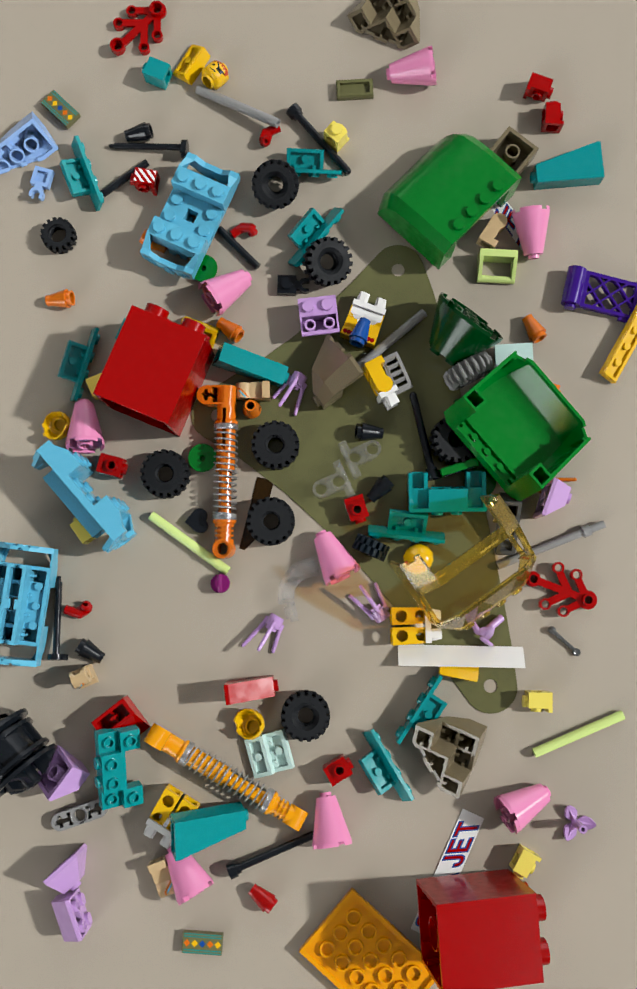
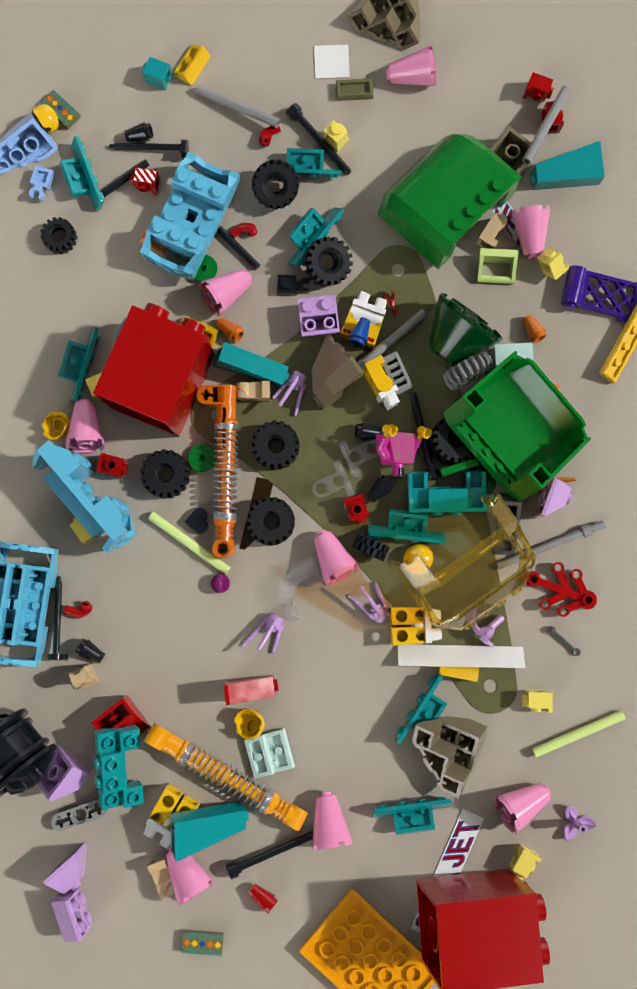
(47, 117): none -> yellow hair
(61, 299): orange cone -> none
(139, 26): red plant -> none
(215, 75): yellow head -> none
(251, 413): orange cone -> none
(308, 730): black tyre -> none
(330, 769): red brick -> none
(331, 61): none -> white sticker
(381, 769): teal bracket -> none
(391, 302): none -> red hand
(399, 448): none -> dark pink torso
(413, 817): none -> teal bracket
(545, 126): none -> light grey piece
(552, 263): none -> light yellow brick

